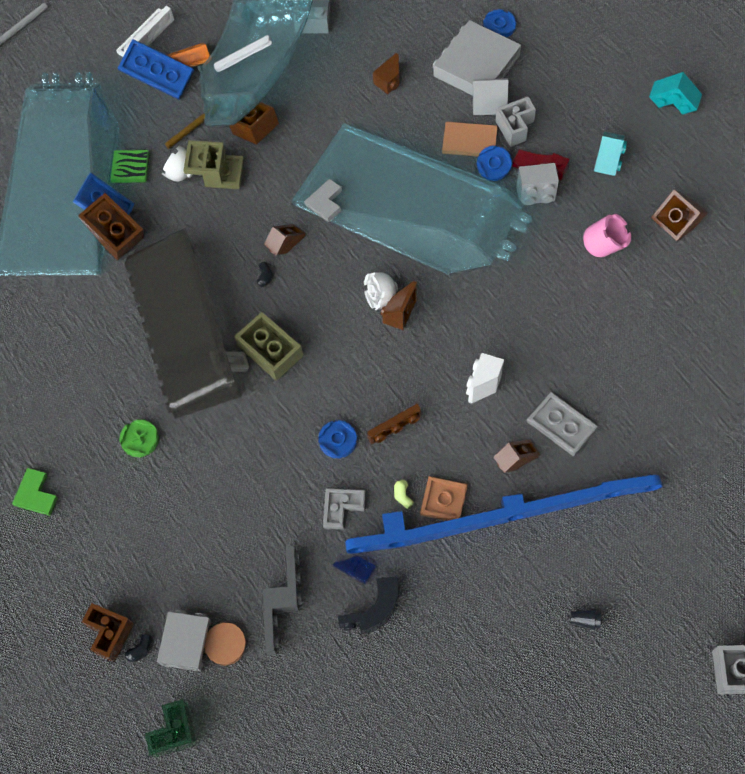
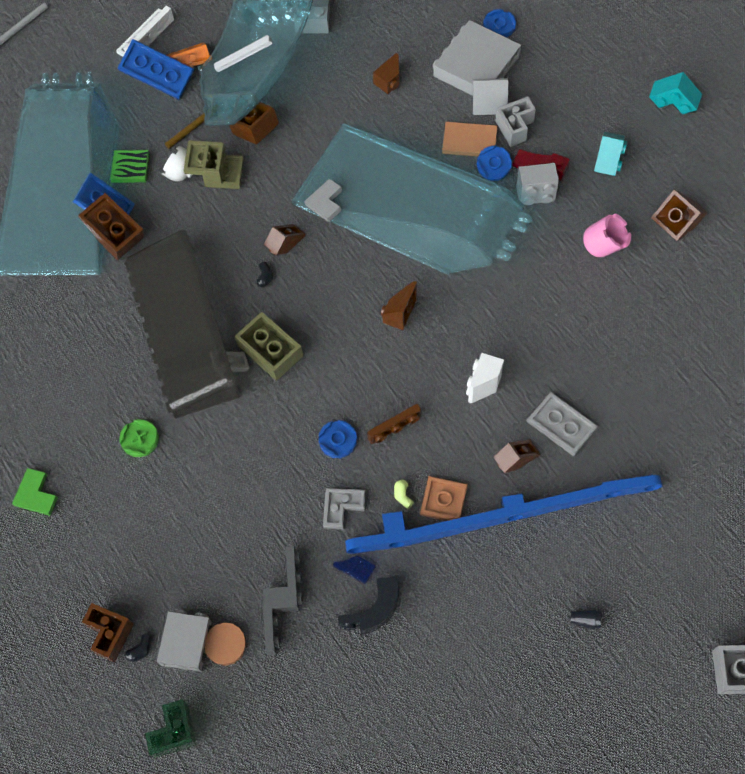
(380, 289): white cylinder -> none

